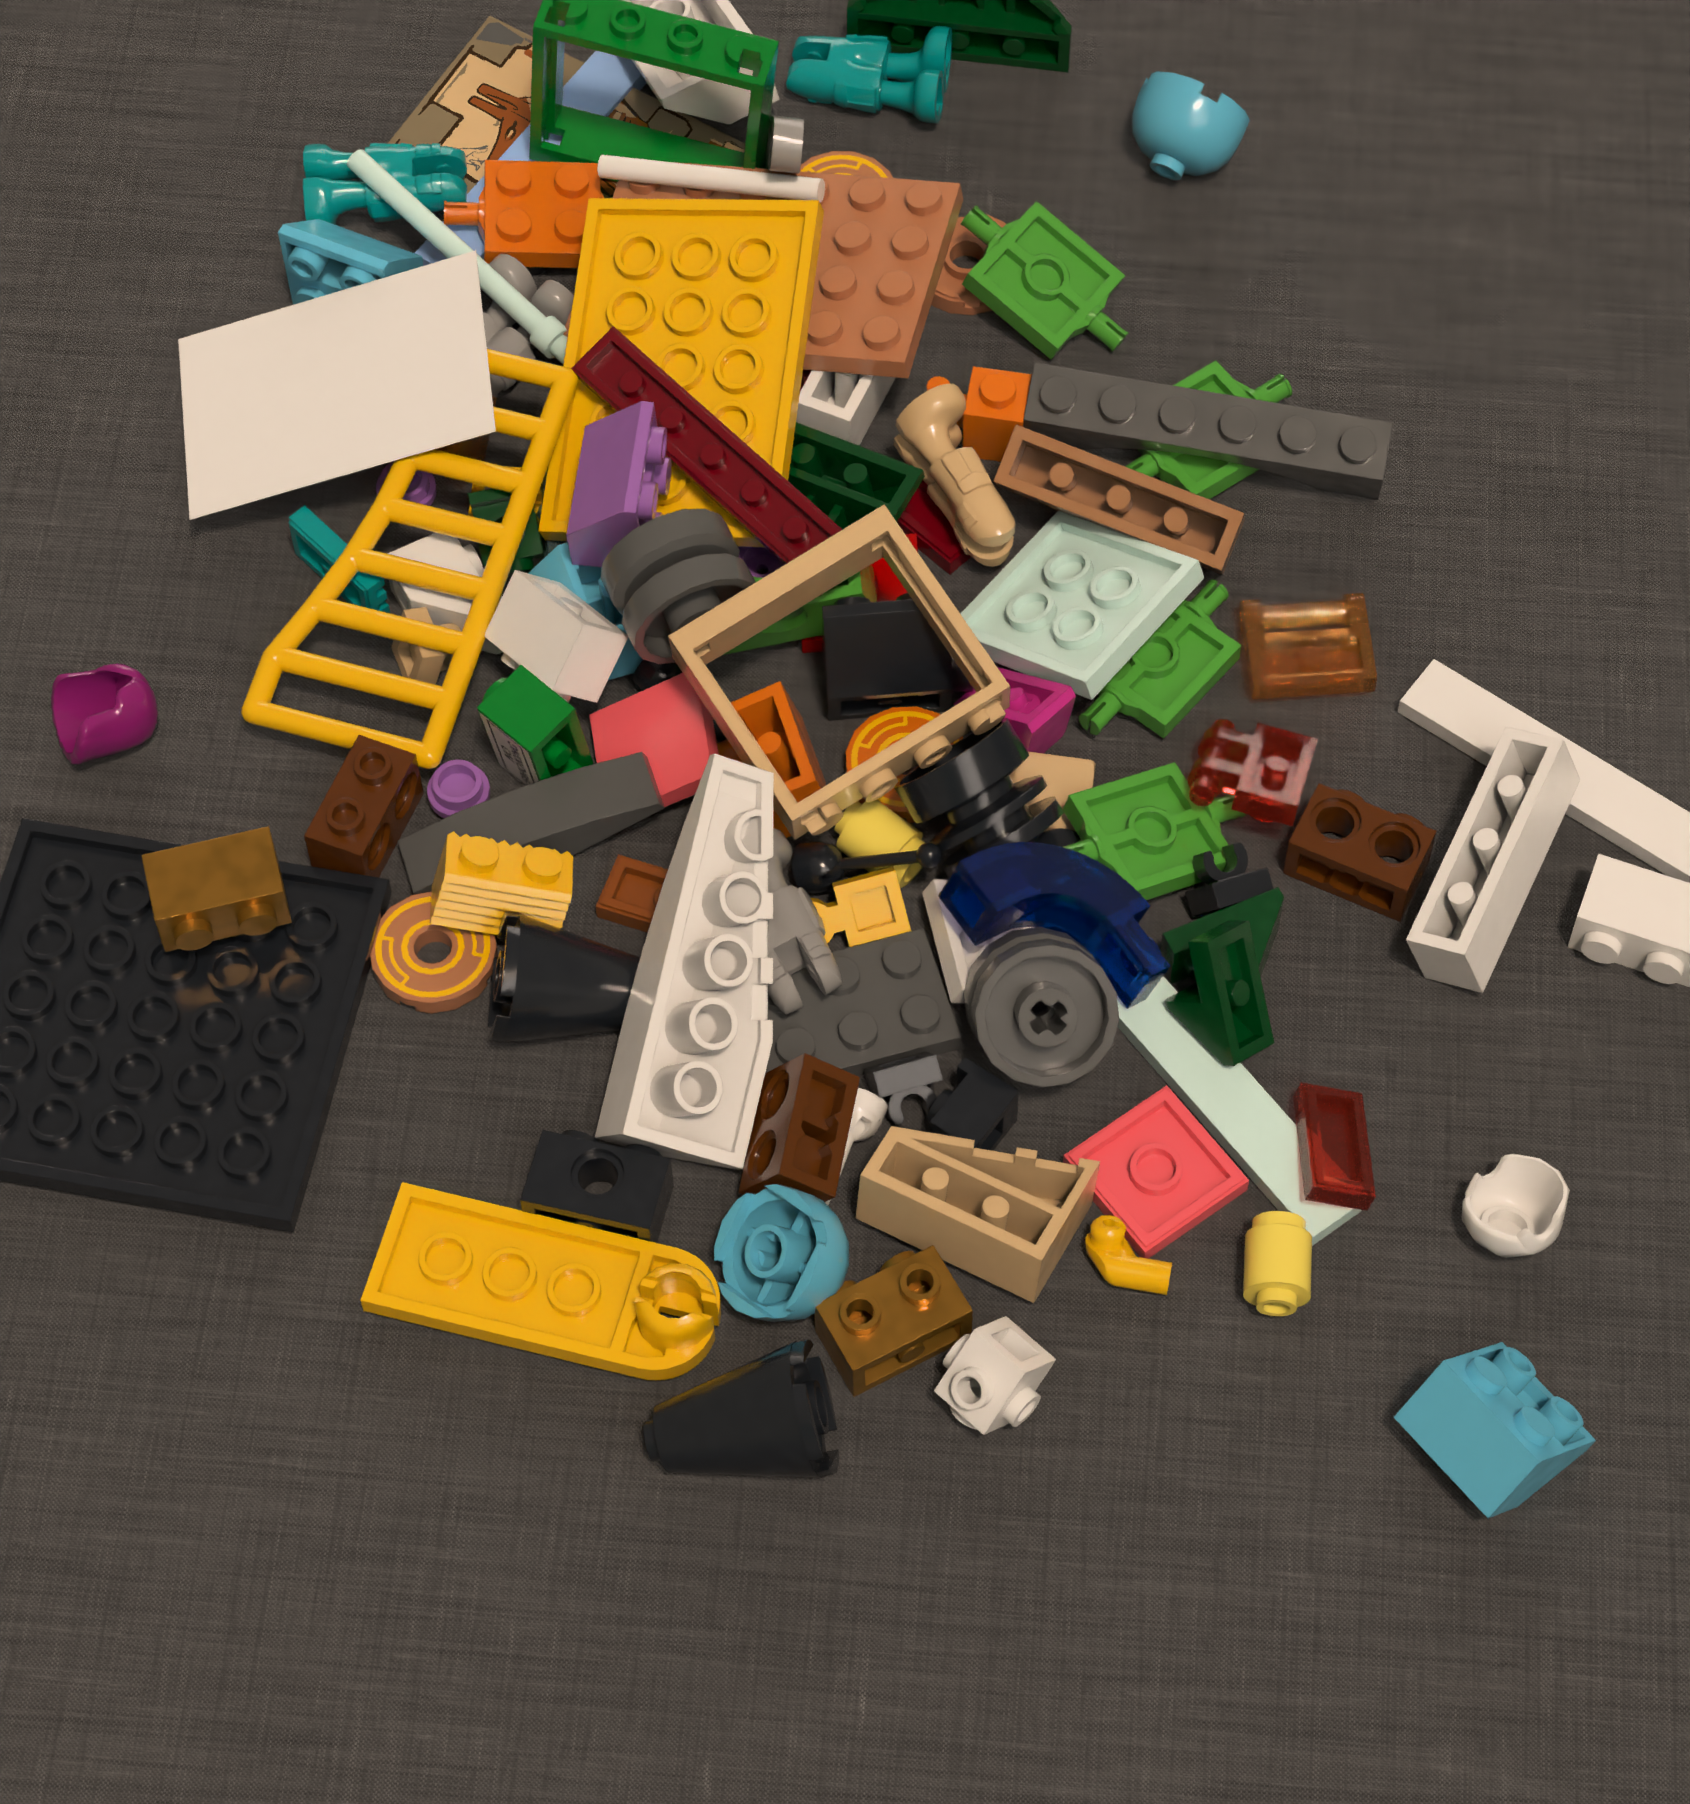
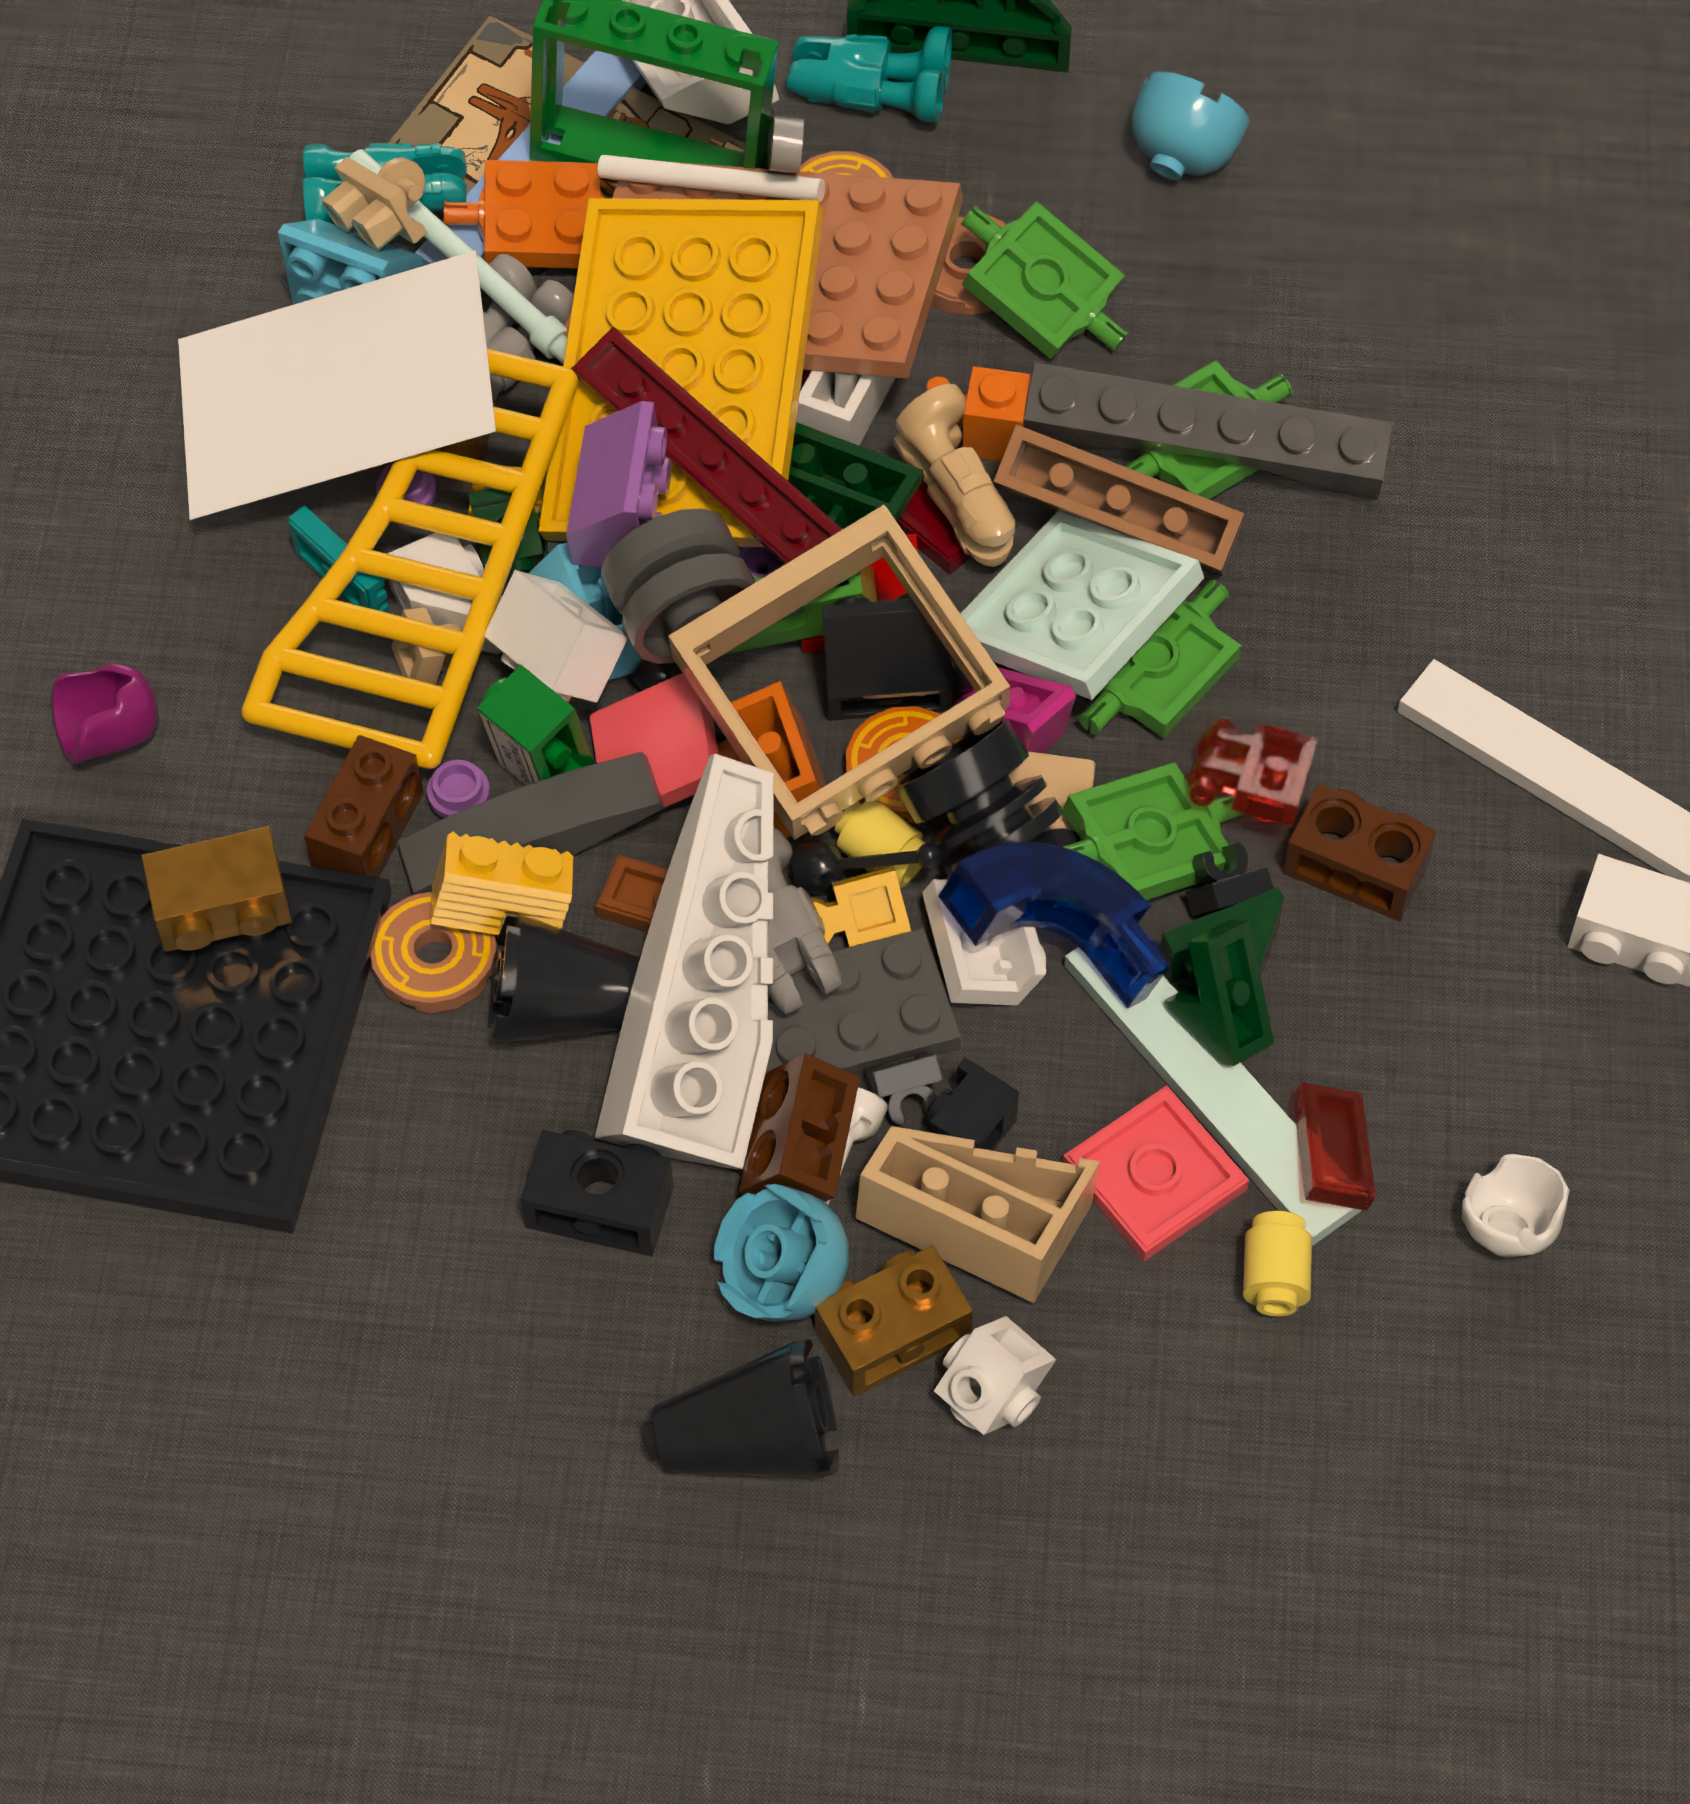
(377, 202): none -> tan hips
(543, 1285): yellow plate -> none
(1065, 1036): dark grey wheel -> none
(1118, 1261): yellow arm -> none
(1308, 659): clear orange plate -> none
(1493, 859): white brick -> none
(1494, 1427): medium azure slope -> none

